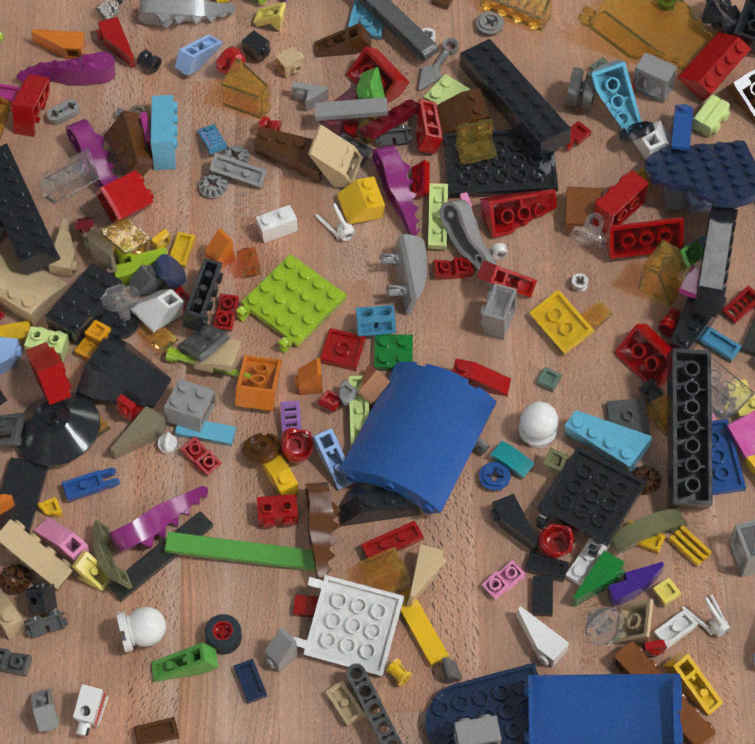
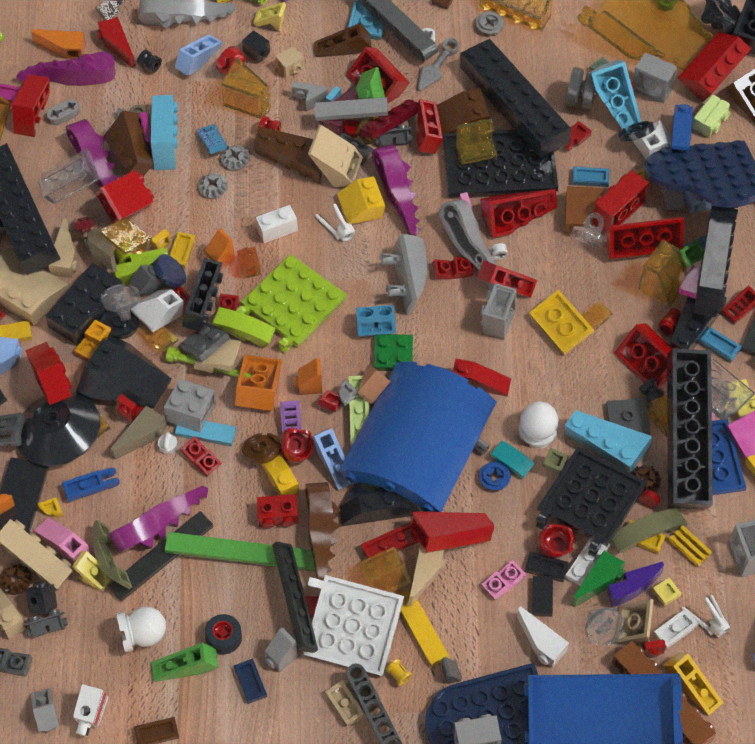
(57, 339): yellowish green brick -> none
(238, 170): light grey plate -> none
(243, 326): none -> lime slope
(295, 597): none -> pearl dark grey tile
(334, 94): none -> medium azure tile
(342, 349): red tile -> none
(421, 179): red plate -> none
(436, 231): yellowish green plate -> none
(445, 89): yellowish green wing -> none
(450, 529): none -> red slope
(513, 521): black slope -> none
(549, 379): sand green tile -> none
(579, 277): white bush -> none
(590, 176): none -> dark azure tile
(650, 499): none -> red tile

